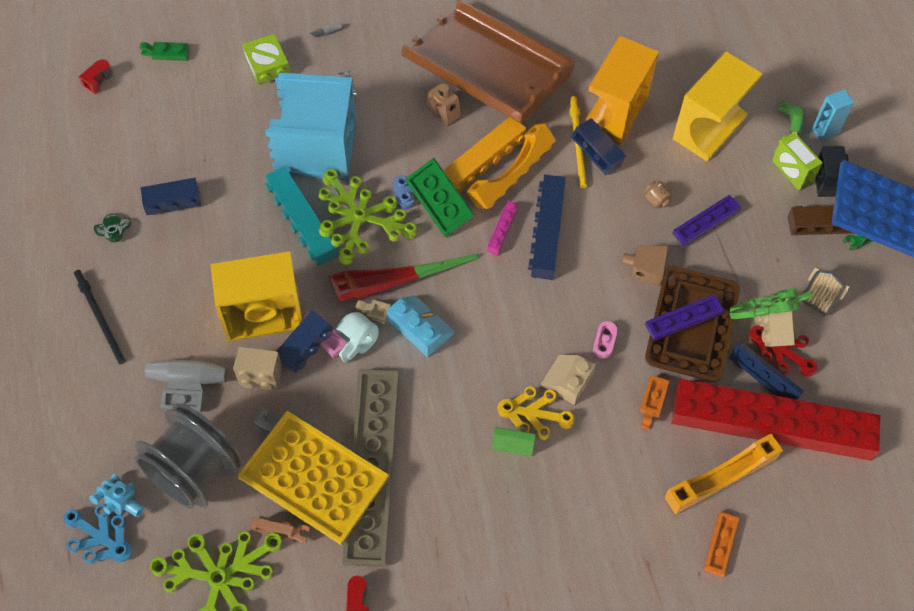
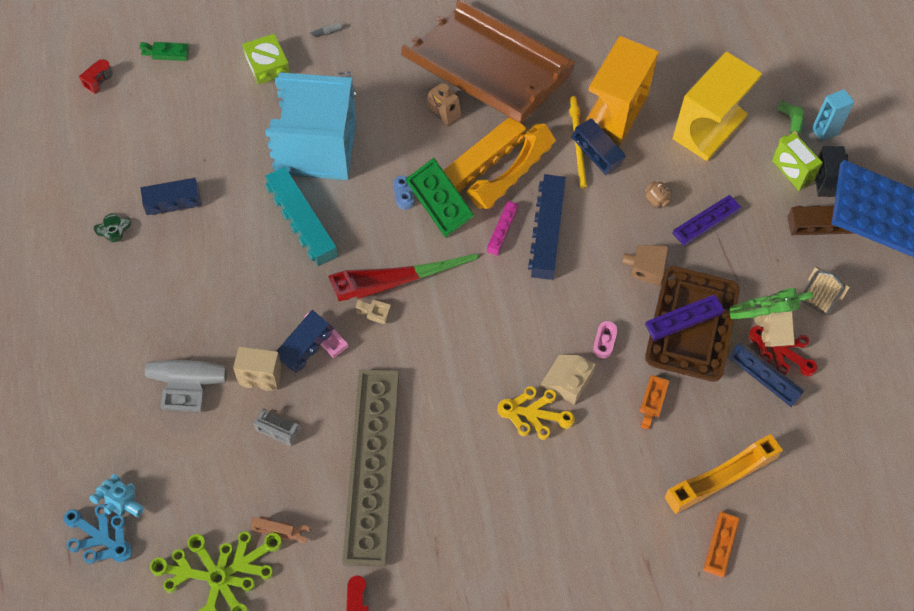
(85, 288): black bar -> none
(187, 456): dark grey wheel -> none
(256, 296): yellow piece -> none
(313, 477): yellow plate -> none
(358, 333): light aqua piece -> none
(359, 216): lime plant -> none
(419, 324): medium azure slope -> none
(513, 441): bright green tile -> none
(787, 419): red brick -> none
(858, 241): green plate -> none

